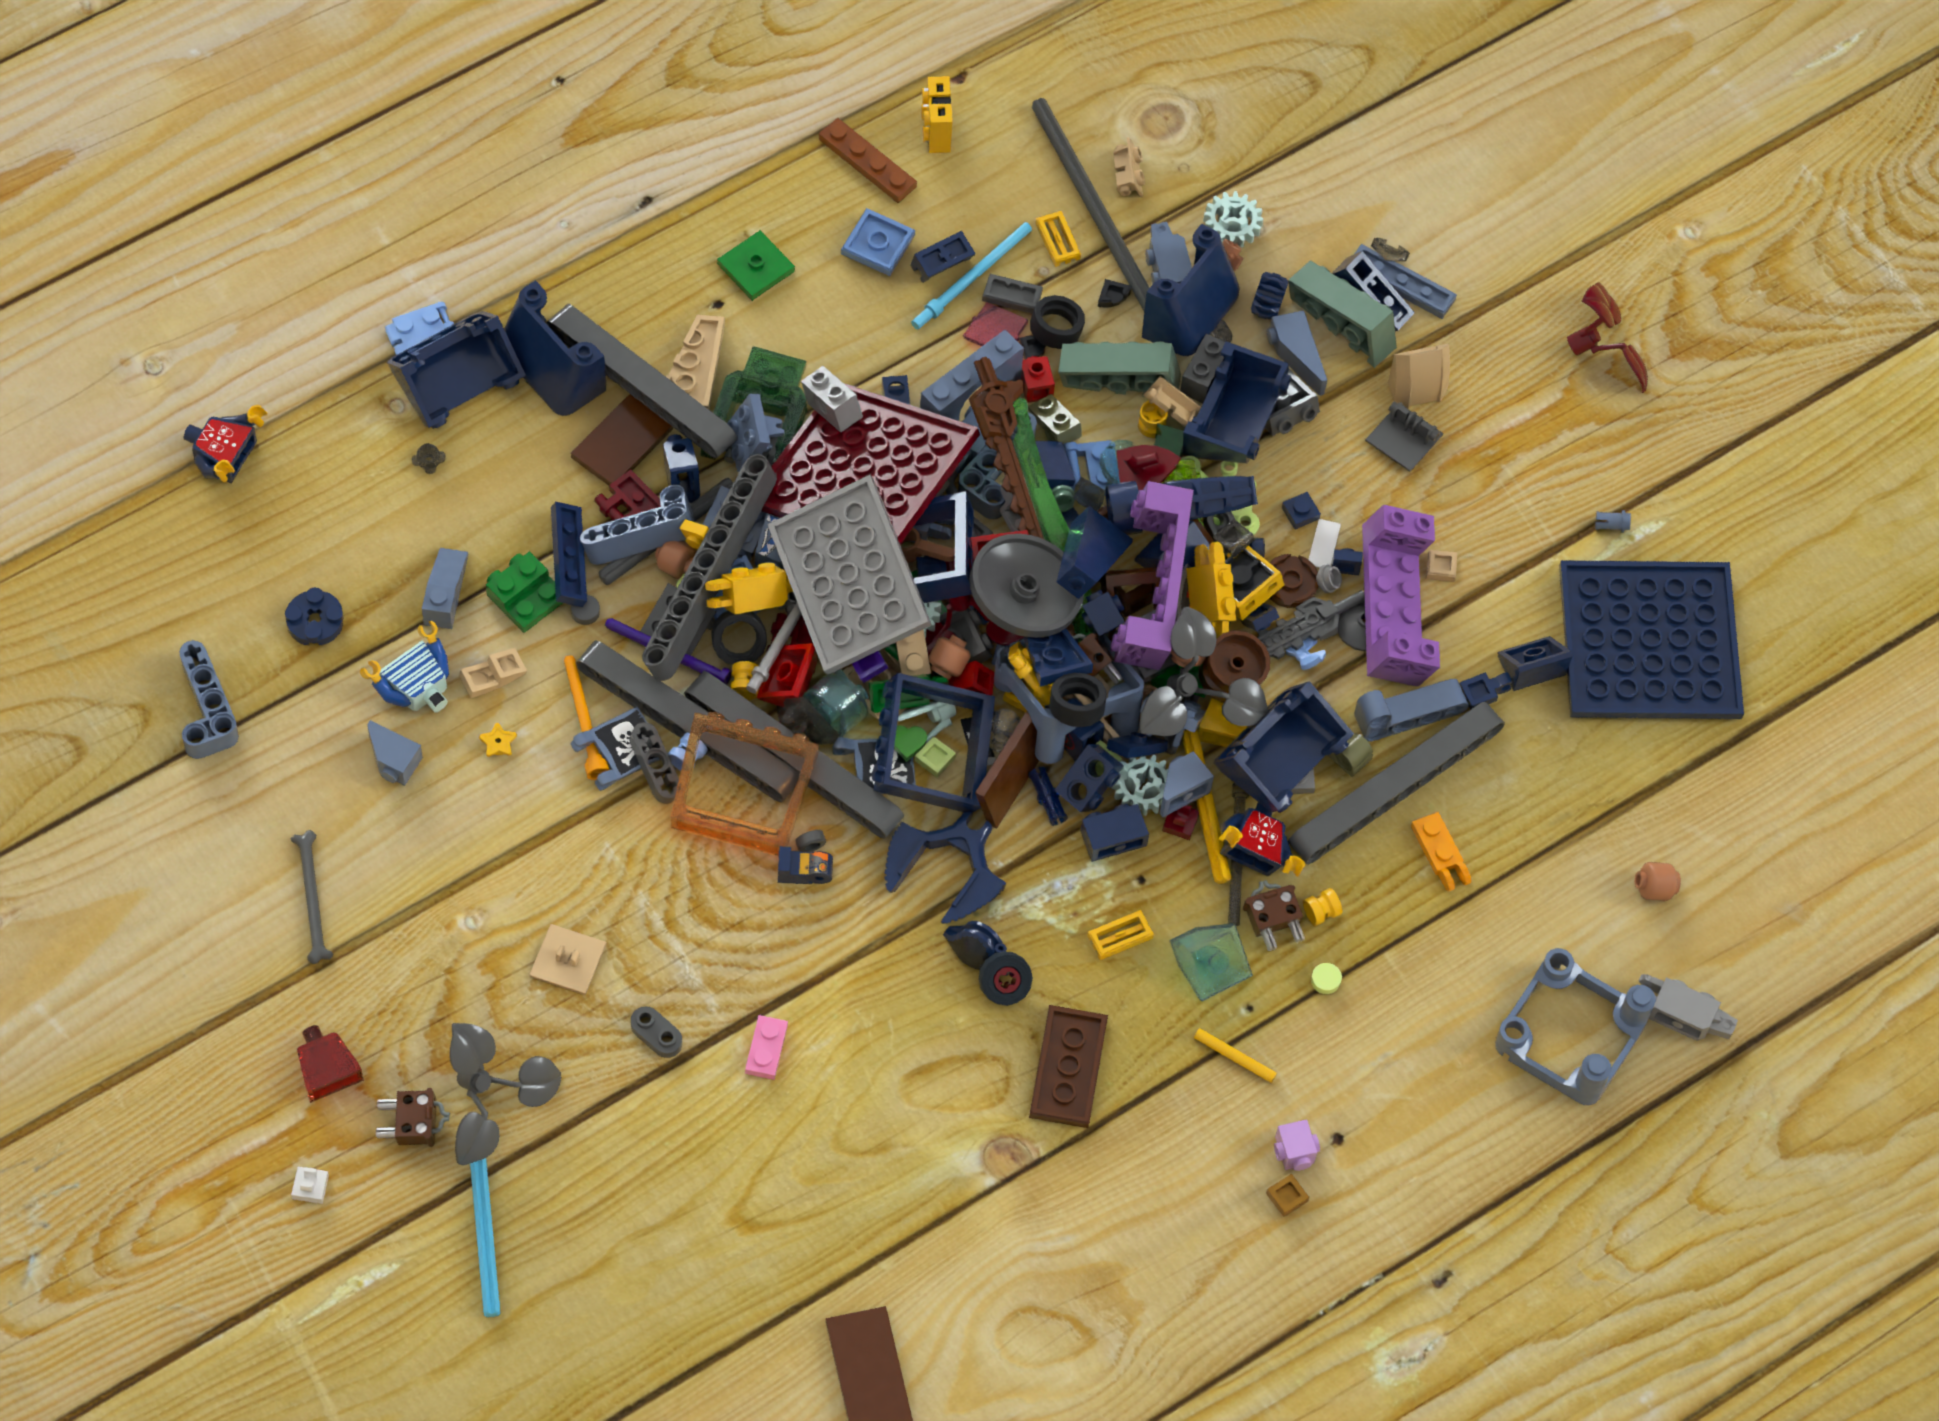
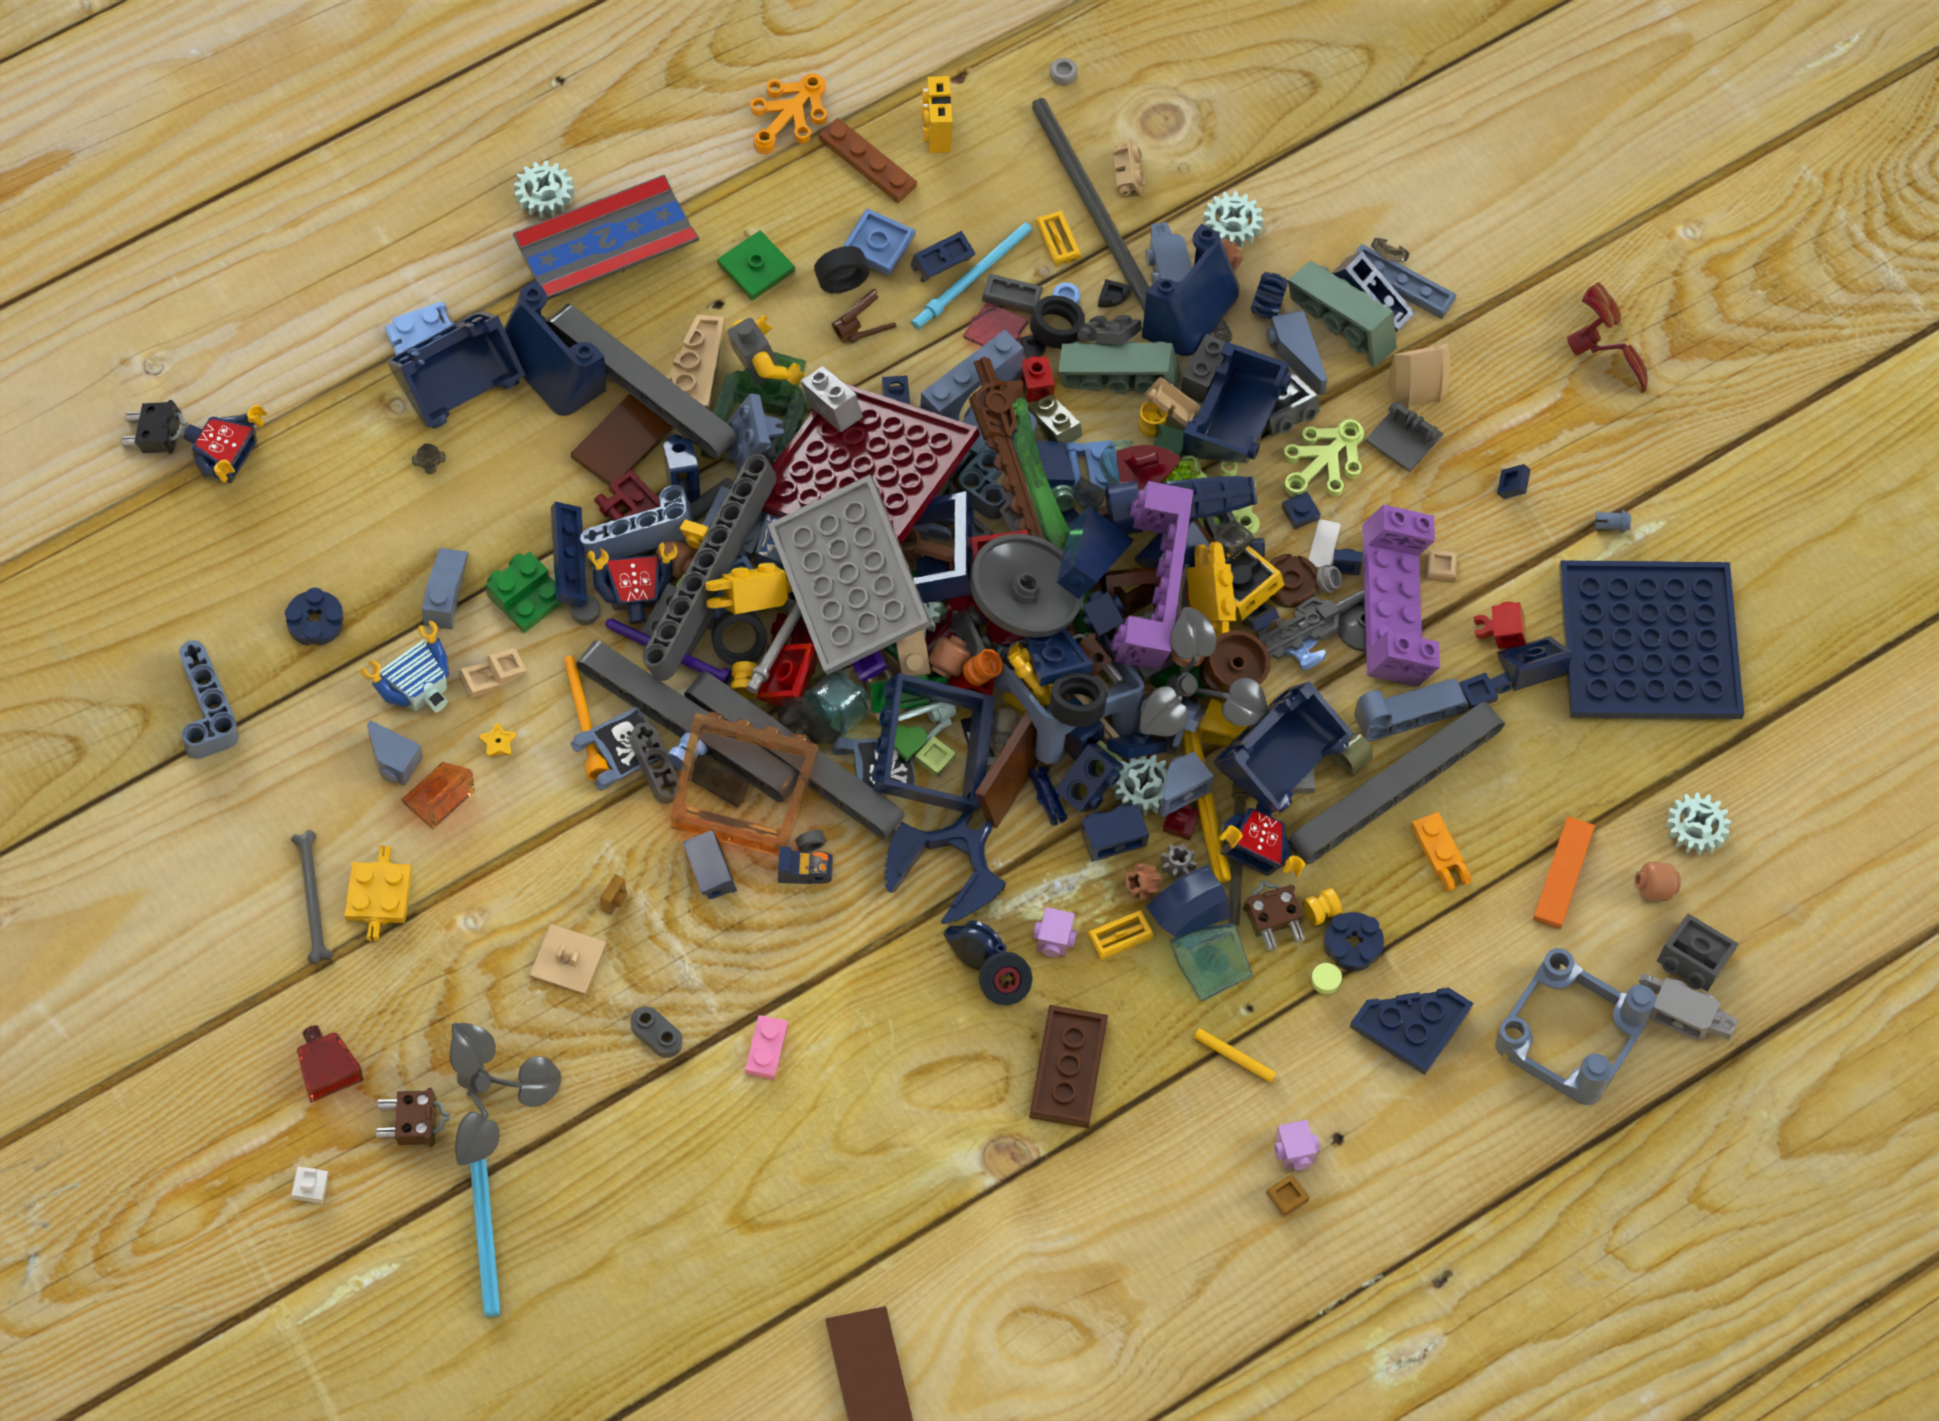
(156, 427): none -> black piece
(378, 892): none -> yellow plate
(440, 793): none -> clear orange slope
(543, 188): none -> light aqua gear
(605, 237): none -> hinge
(614, 895): none -> pearl gold plate
(632, 581): none -> torso
(709, 865): none -> hinge
(720, 780): none -> clear smoke plate
(755, 352): none -> torso
(789, 108): none -> light orange plant
(841, 269): none -> black tyre
(848, 324): none -> reddish brown plant
(982, 667): none -> orange wheel
(1055, 932): none -> lavender brick
(1063, 71): none -> light grey tile
(1068, 290): none -> light blue tile
(1110, 332): none -> dark grey plate
(1143, 881): none -> nougat gear
(1177, 868): none -> light grey gear
(1191, 903): none -> dark blue slope
(1325, 456): none -> yellowish green plant
(1357, 925): none -> dark blue plate
(1413, 1024): none -> dark blue plate
(1506, 627): none -> red brick
(1513, 481): none -> dark blue plate
(1564, 872): none -> orange tile
(1697, 953): none -> dark grey plate
(1698, 823): none -> light aqua gear

